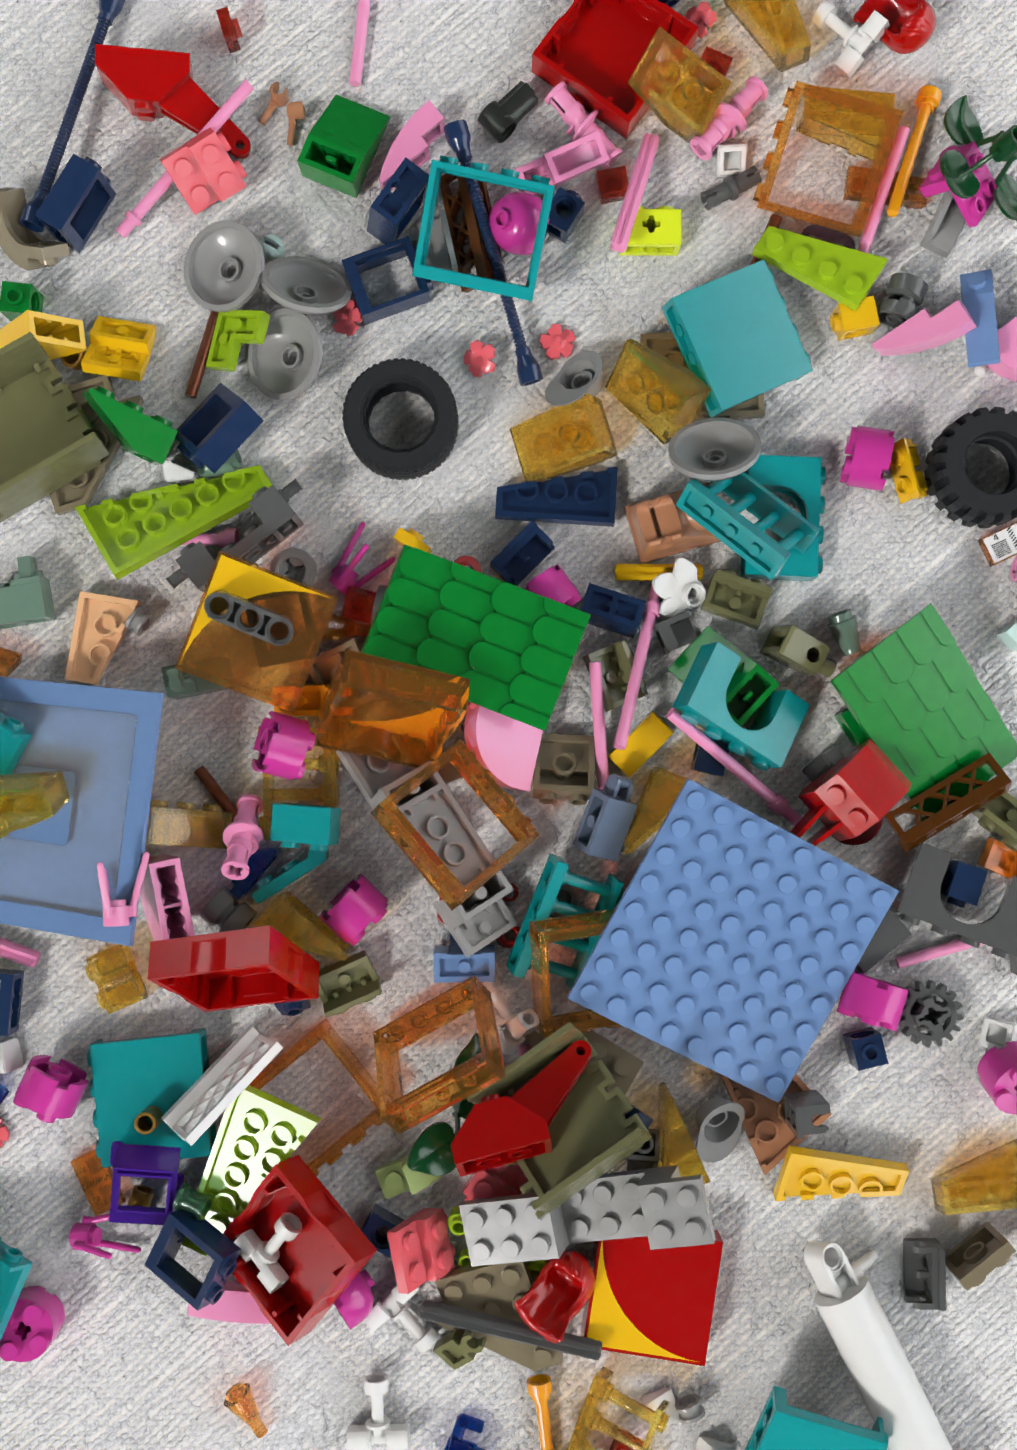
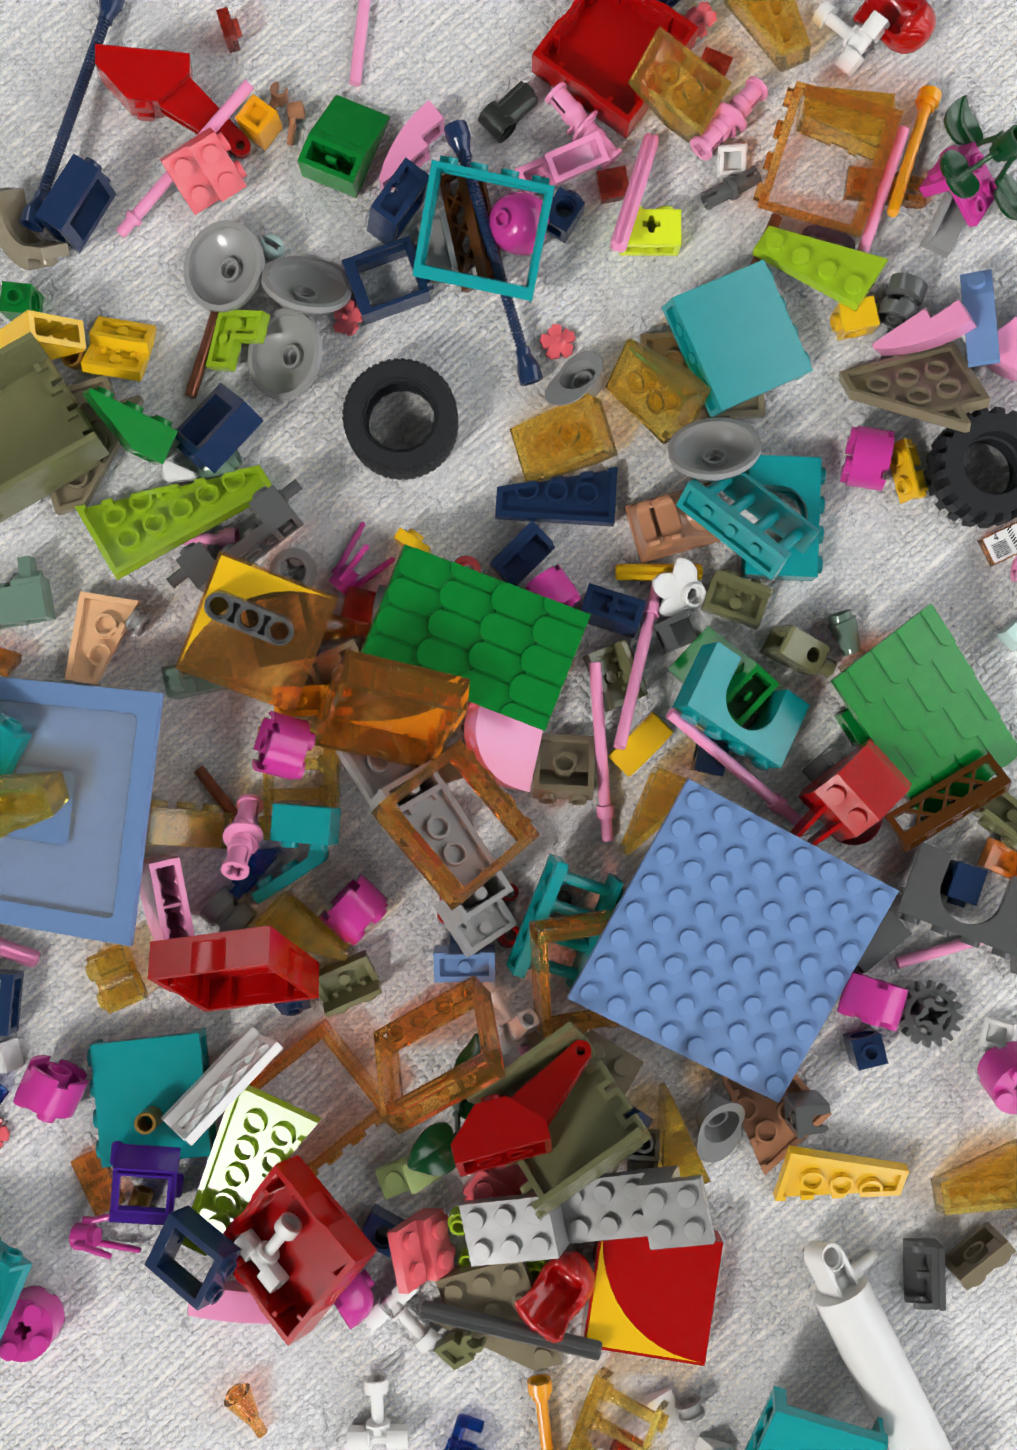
(115, 910): bright pink plant -> none
(193, 1201): clear green bush -> none
(259, 122): none -> light orange panel
(479, 357): coral plant -> none
(607, 819): sand blue brick -> none
(920, 385): none -> dark tan wing

